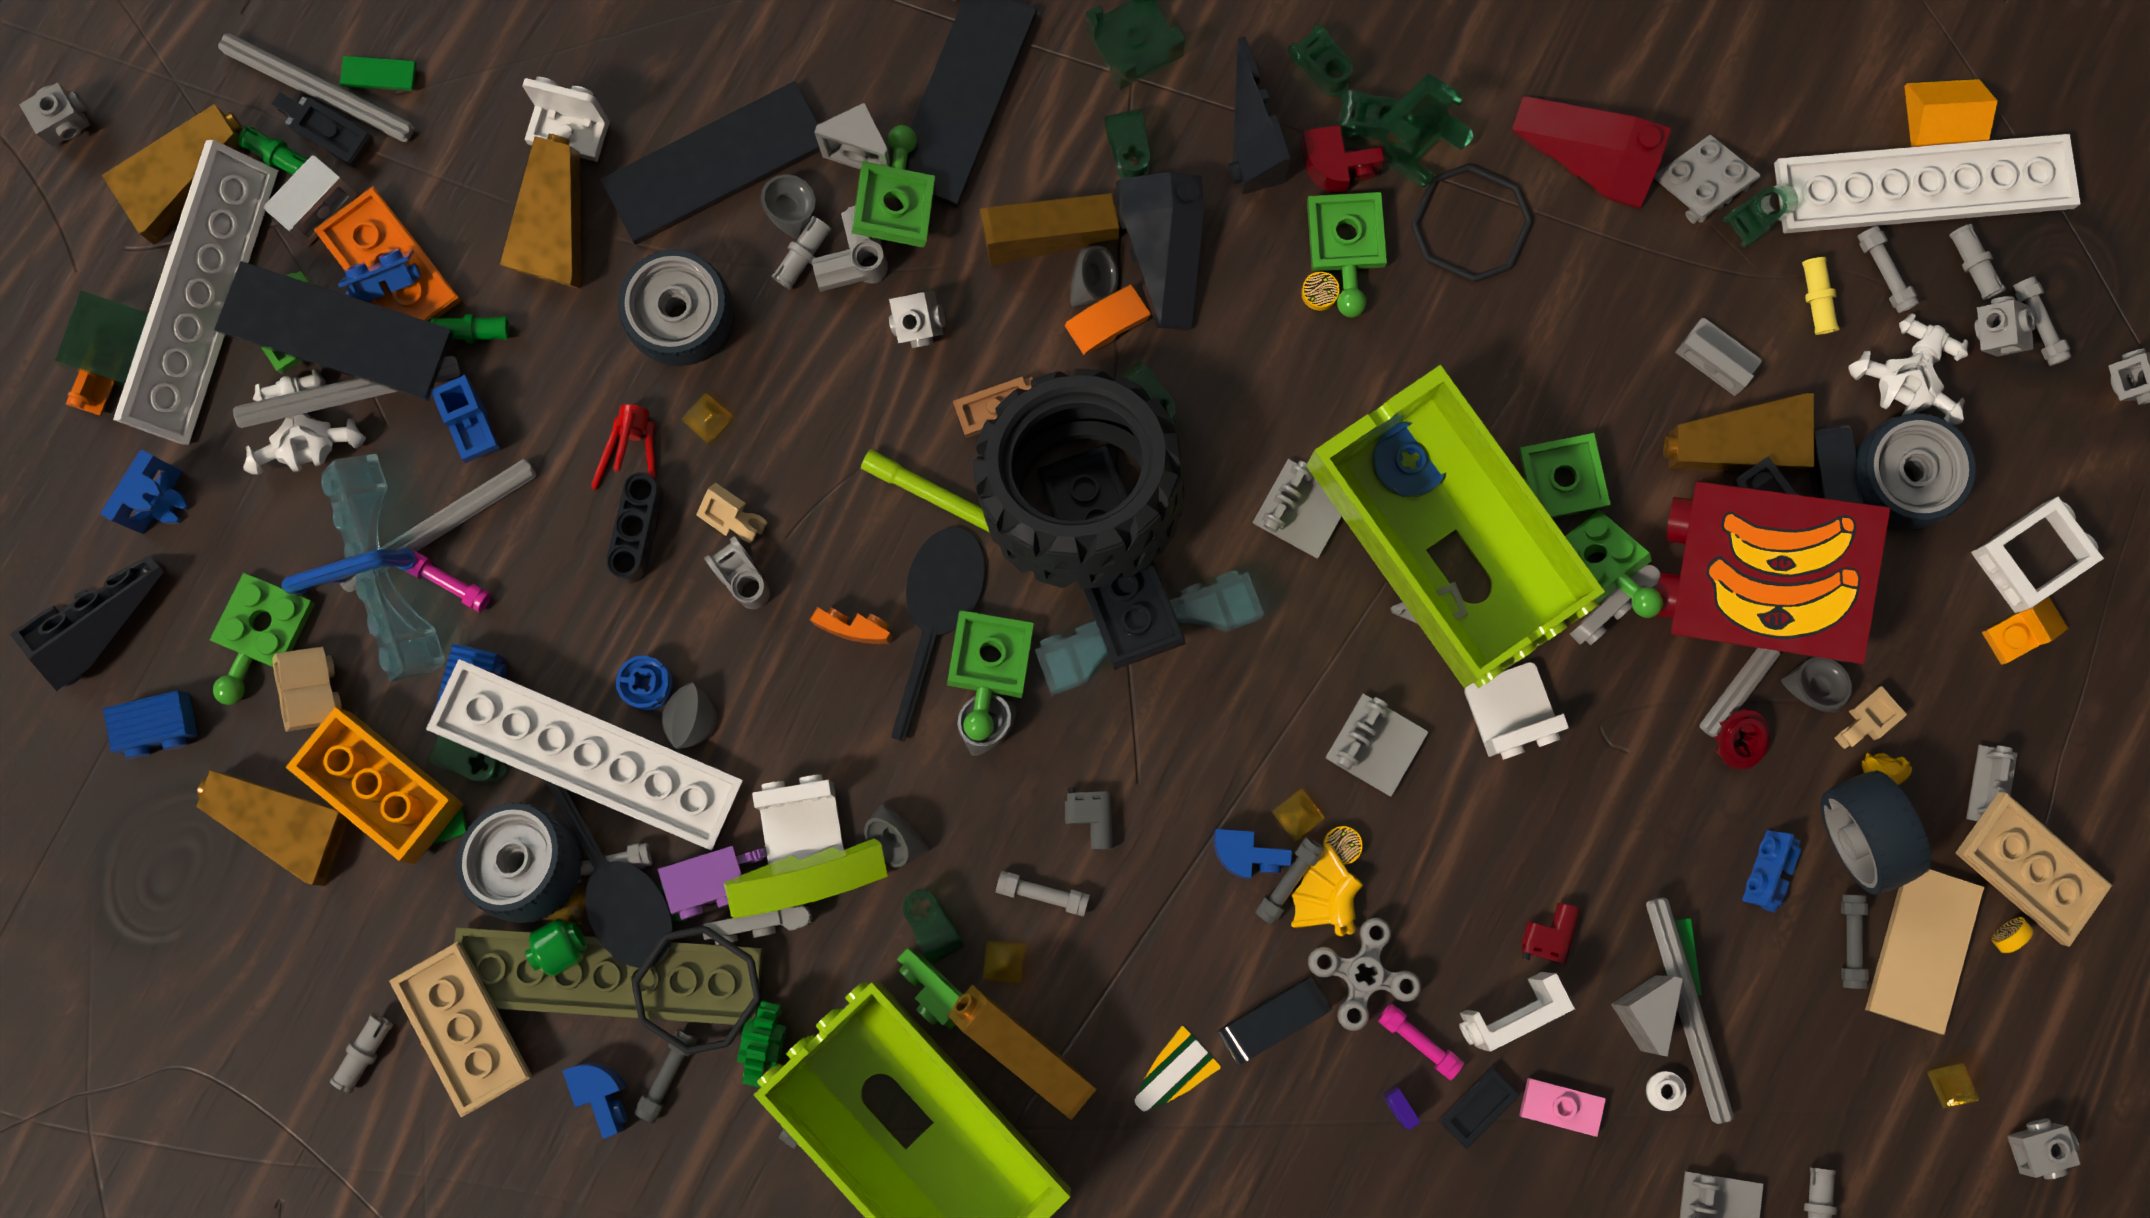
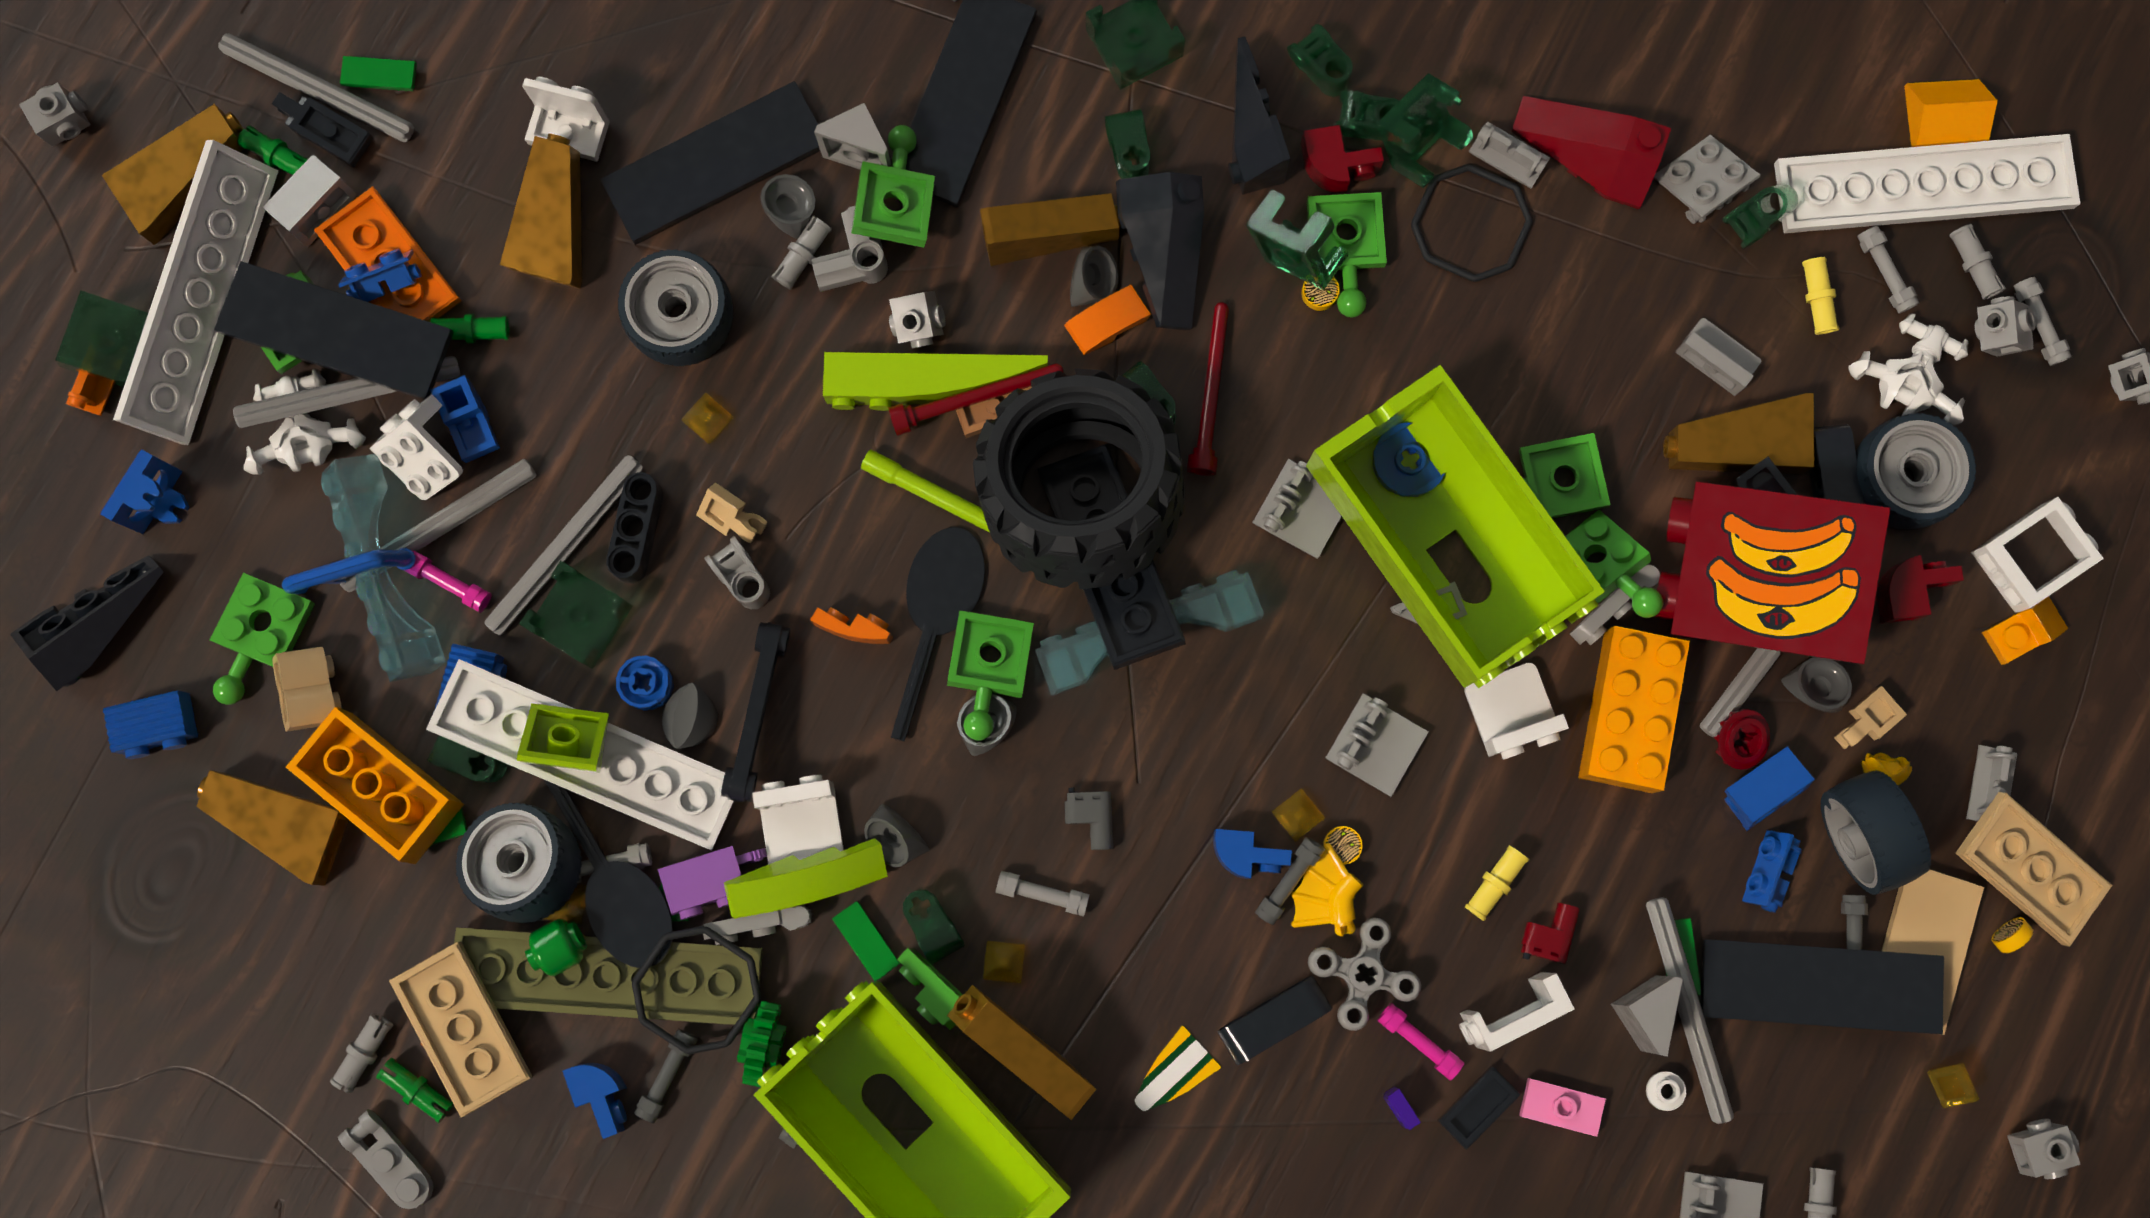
(388, 1161): none -> light grey plate
(413, 452): none -> white bracket
(415, 1090): none -> green pin
(561, 546): none -> light grey axle
(564, 738): none -> lime slope
(577, 615): none -> clear green panel
(629, 425): red plant -> none
(740, 781): none -> black piece
(866, 941): none -> green piece
(907, 417): none -> dark red piece
(913, 377): none -> lime slope
(1203, 458): none -> dark red piece
(1295, 249): none -> clear green panel
(1496, 883): none -> light yellow pin
(1509, 154): none -> light grey hinge
(1634, 709): none -> light orange brick
(1767, 788): none -> blue hinge
(1823, 986): none -> black tile
(1904, 587): none -> dark red brick

